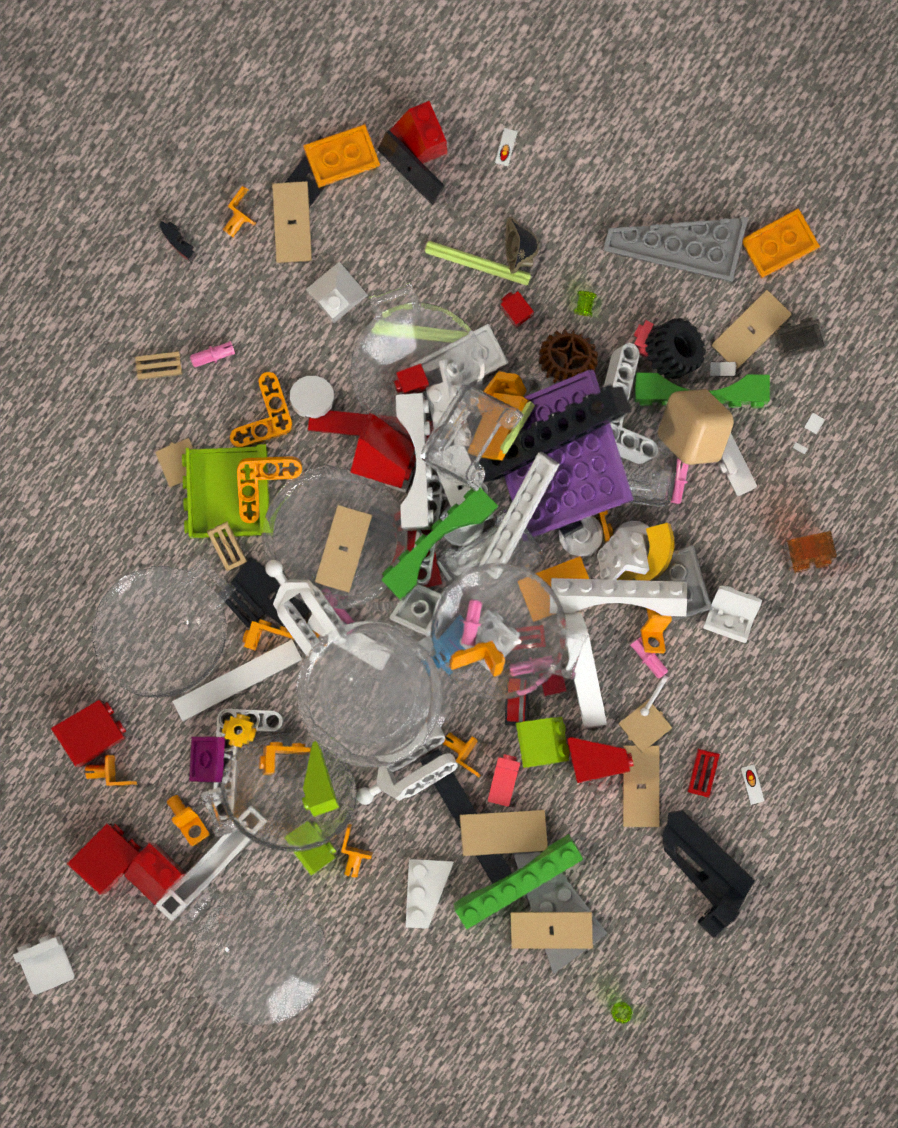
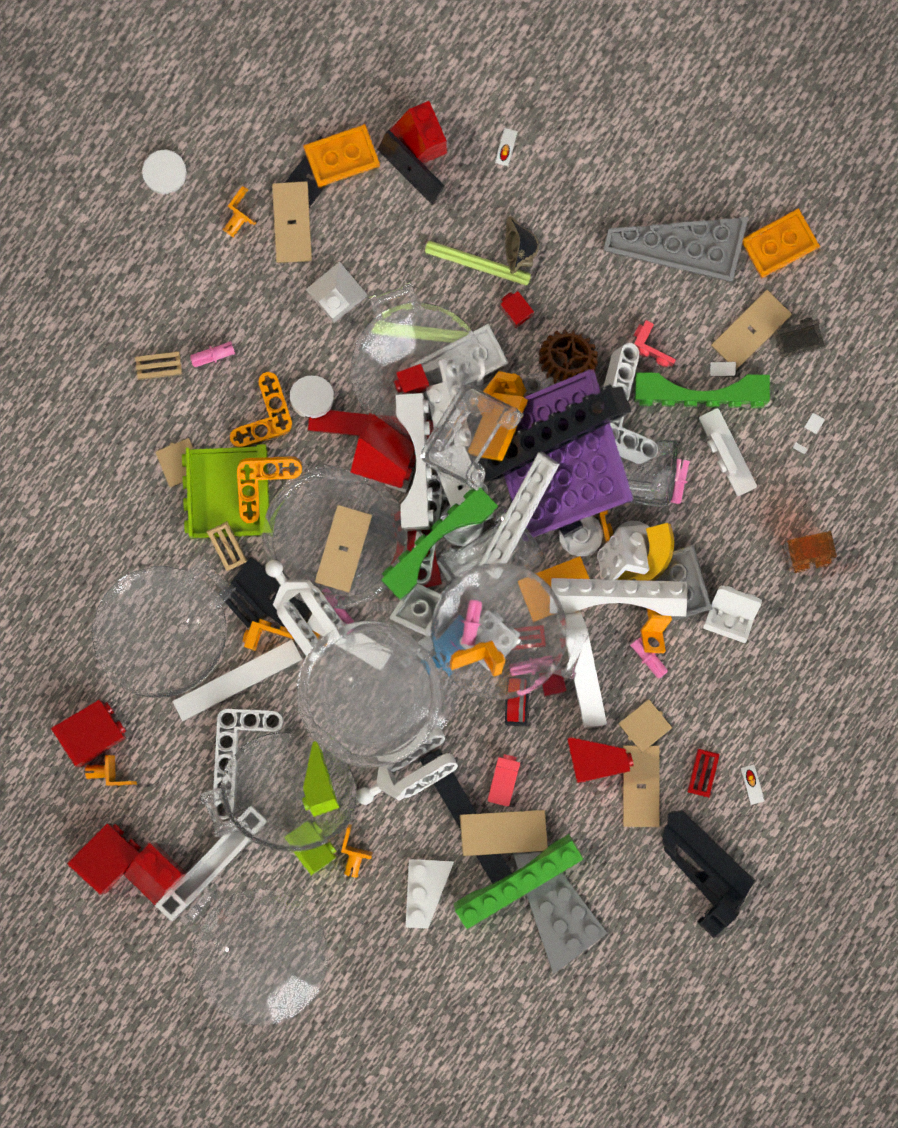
(45, 964): white bracket -> none
(164, 171): none -> white tile
(173, 236): black slope -> none
(185, 819): light orange bracket -> none
(206, 759): magenta tile -> none
(247, 734): yellow brick -> none
(267, 761): light orange bracket -> none
(462, 749): light orange bracket -> none
(515, 431): yellowish green piece -> none
(532, 930): tan piece -> none
(542, 742): lime slope -> none
(585, 303): clear neon green bush -> none
(614, 1011): clear neon green bush -> none
(645, 710): white hinge -> none
(675, 348): black tyre -> none
(695, 426): tan piece -> none

